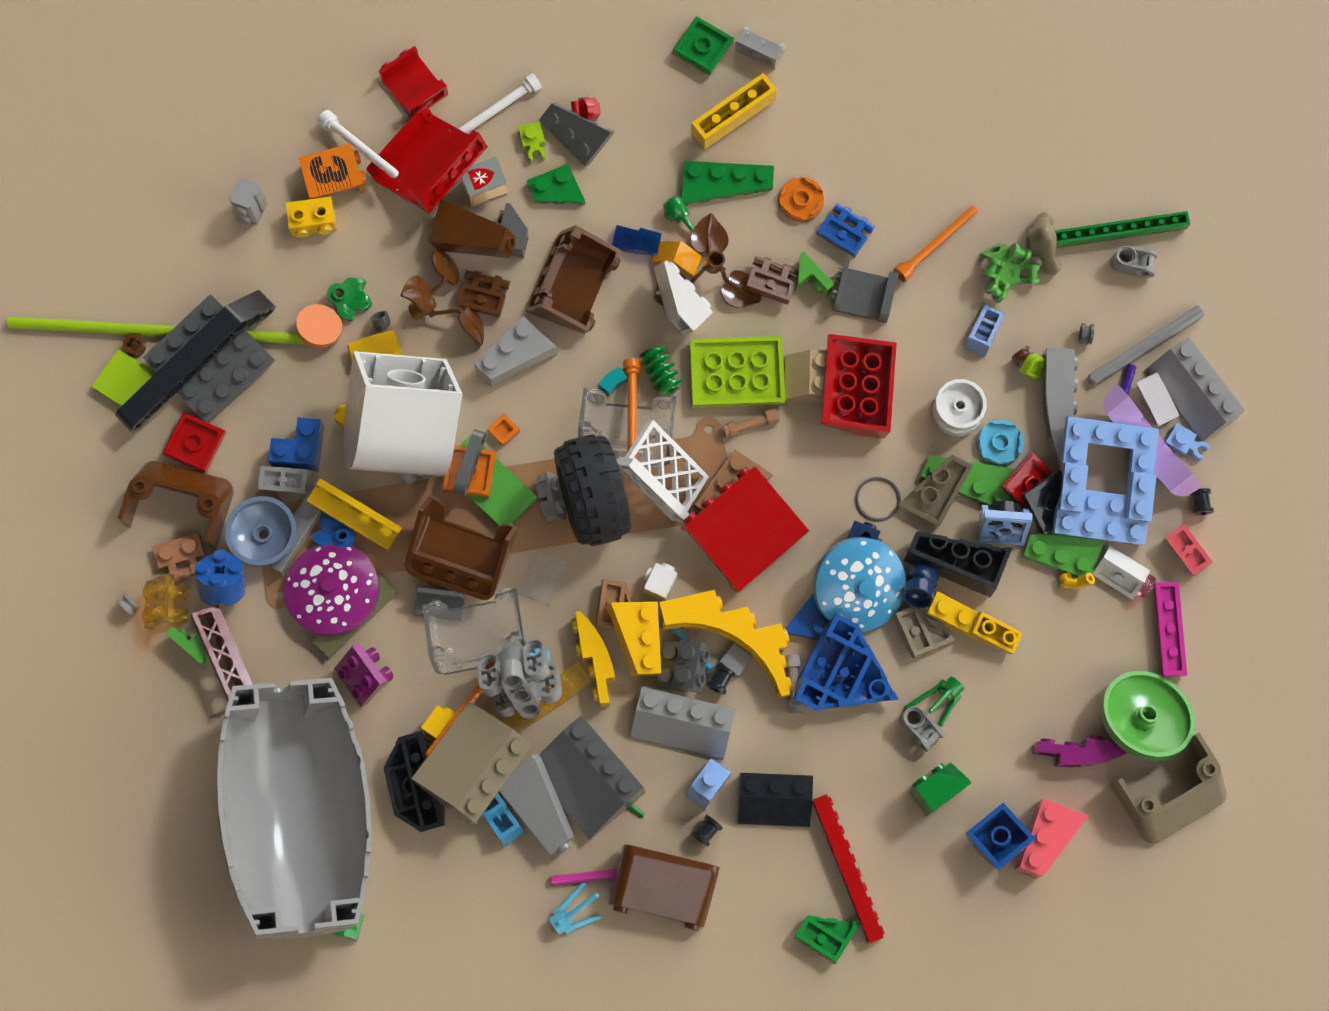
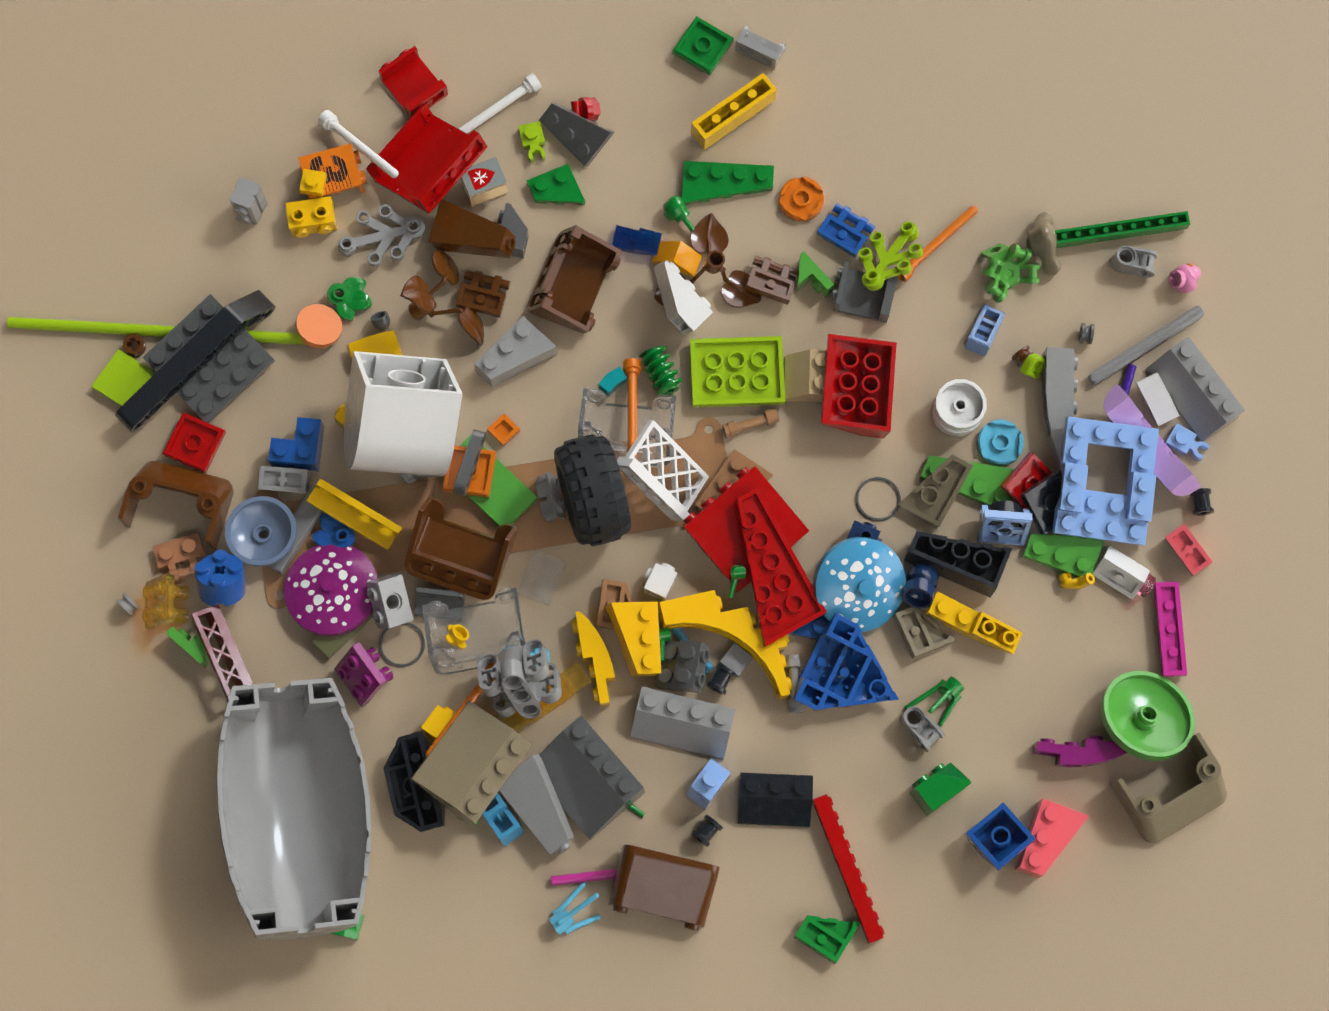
(313, 182): none -> yellow plate
(384, 235): none -> light grey plant
(399, 609): none -> light grey brick
(408, 664): none -> dark grey piece
(457, 635): none -> yellow plate
(664, 635): none -> green hand
(736, 572): none -> green hand
(779, 584): none -> red wing
(875, 277): none -> lime plant
(1184, 278): none -> bright pink animal

